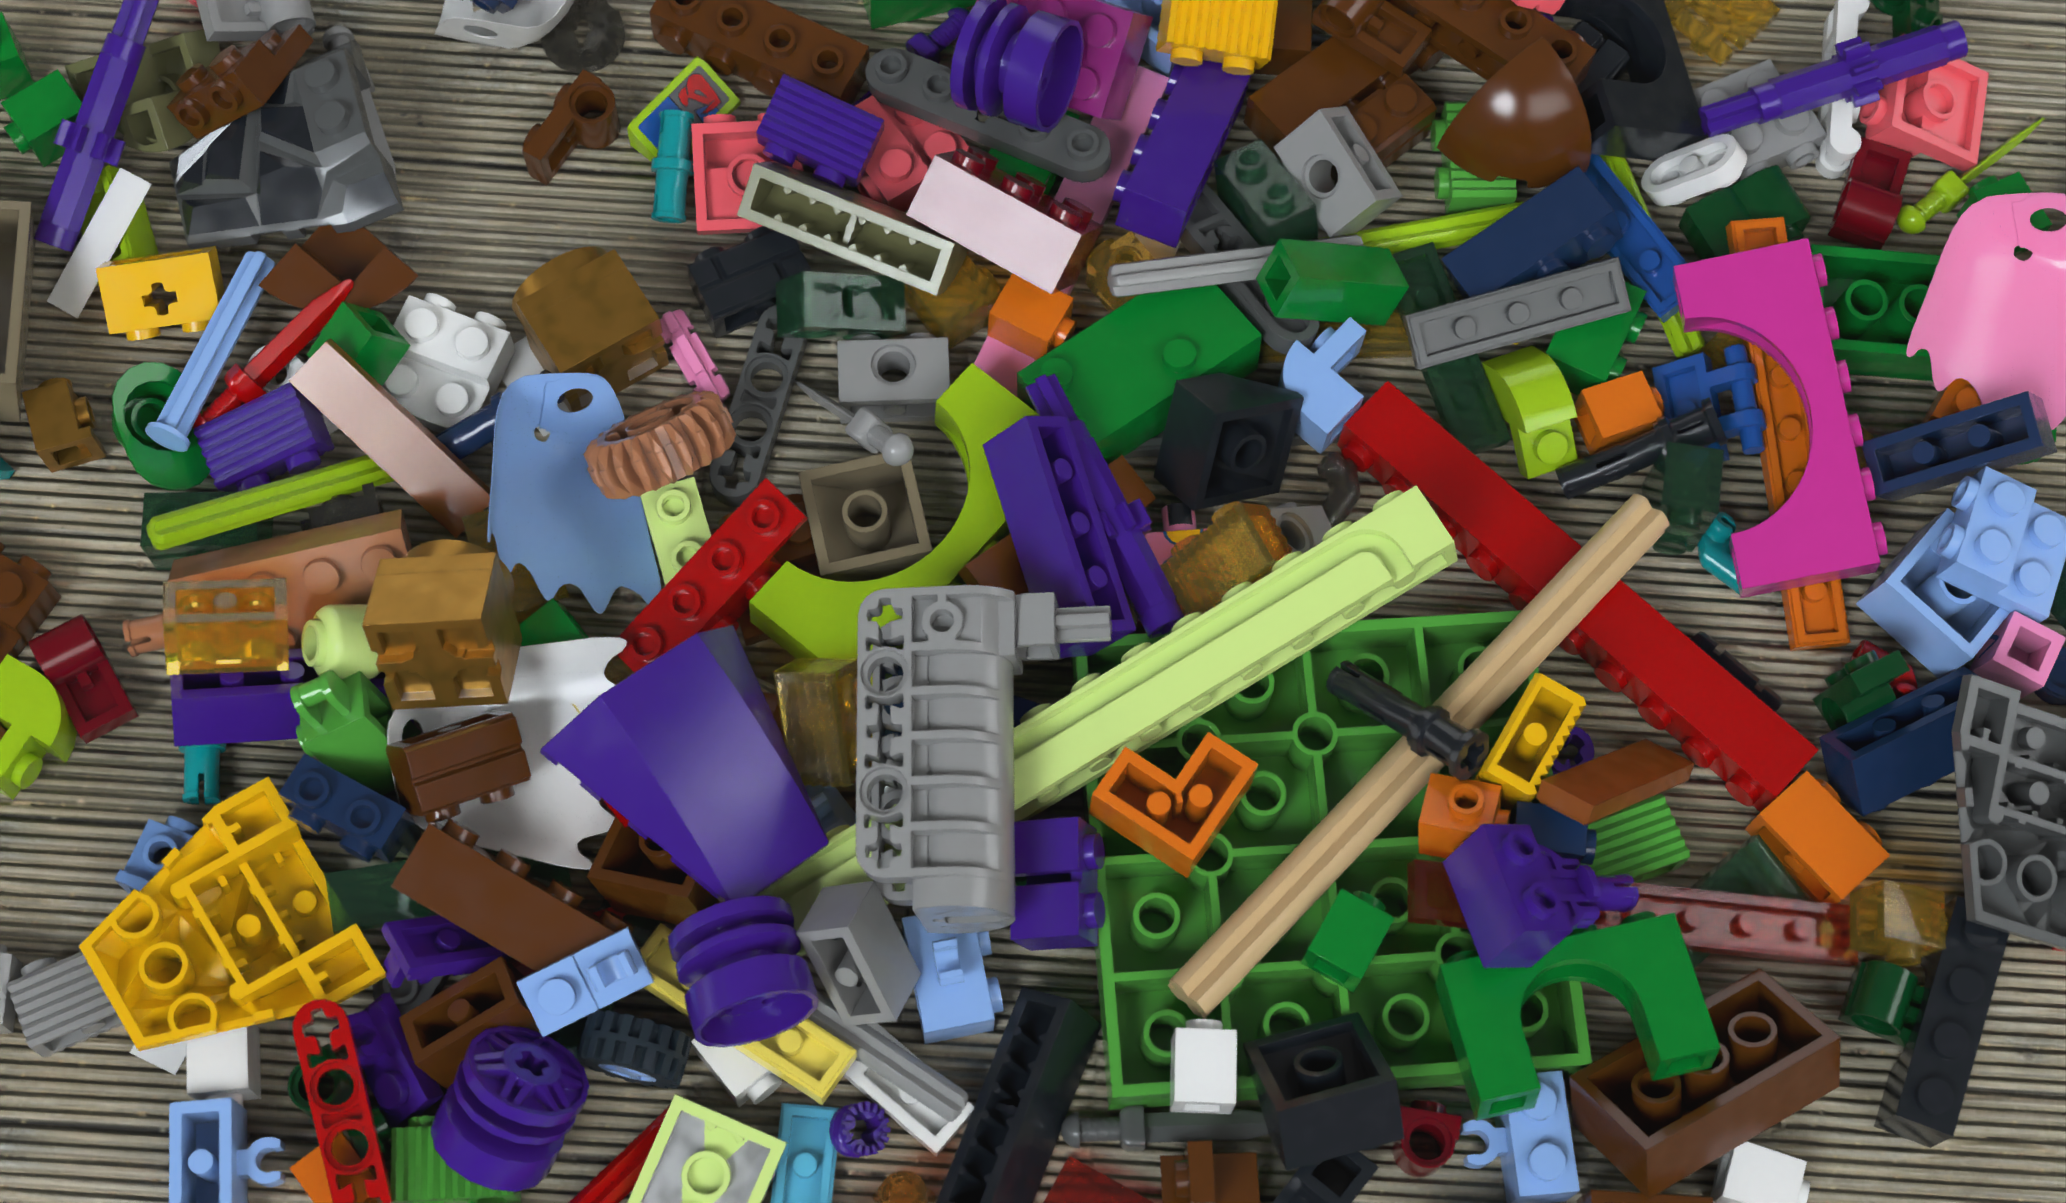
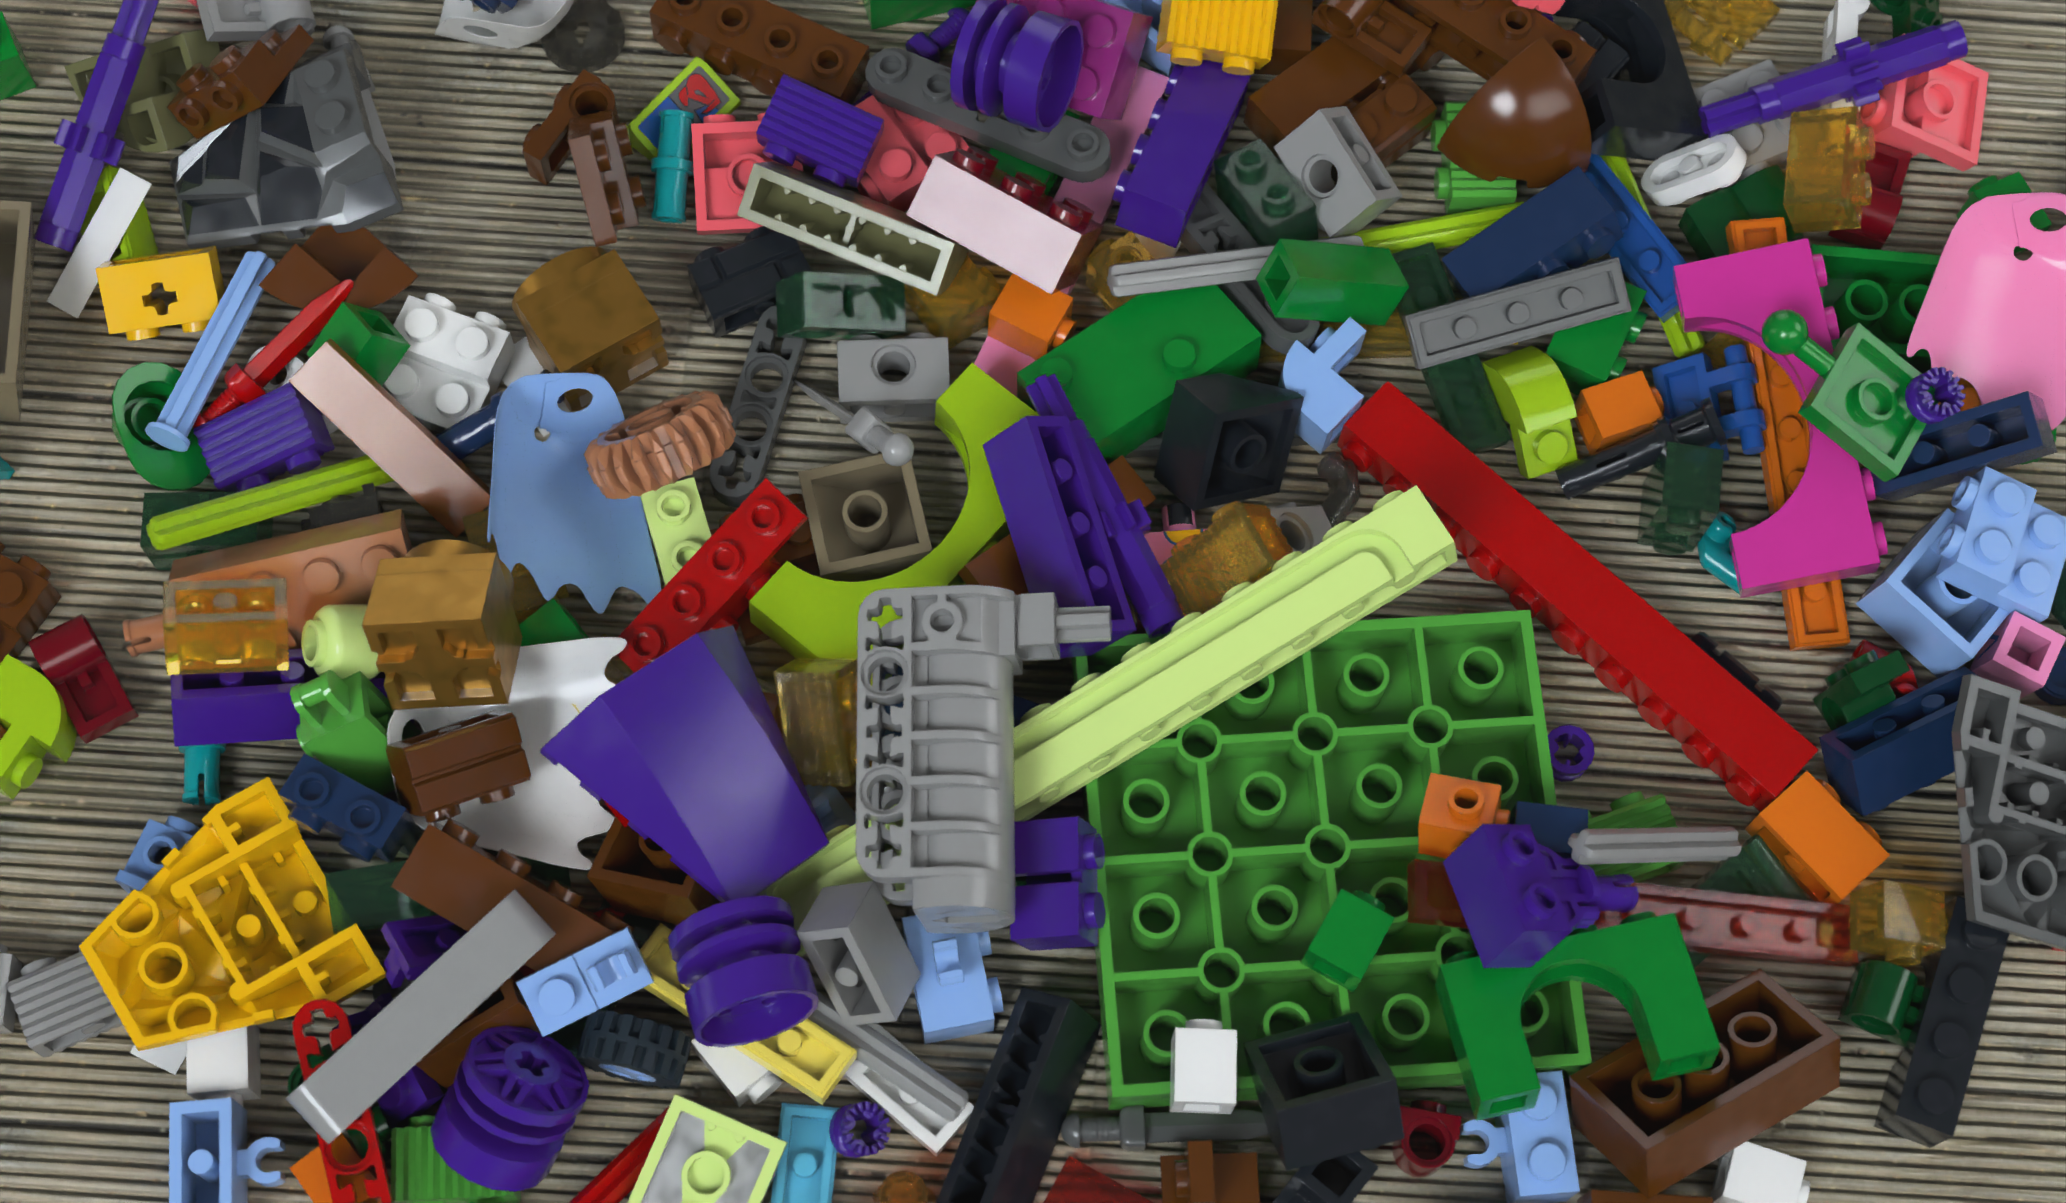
(38, 114): green brick -> none
(62, 425): pearl gold brick -> none
(420, 1016): none -> light grey beam
(602, 173): none -> reddish brown plate
(692, 354): bright pink axle -> none
(1173, 815): orange brick -> none
(1401, 772): tan axle -> none
(1425, 728): black pin -> none
(1531, 739): yellow brick -> none
(1614, 781): dark orange tile -> none
(1654, 845): none -> light grey axle
(1827, 169): none -> clear yellow brick
(1857, 392): none -> green plate
(1946, 391): none -> dark purple bush
(1951, 190): lime sword -> none

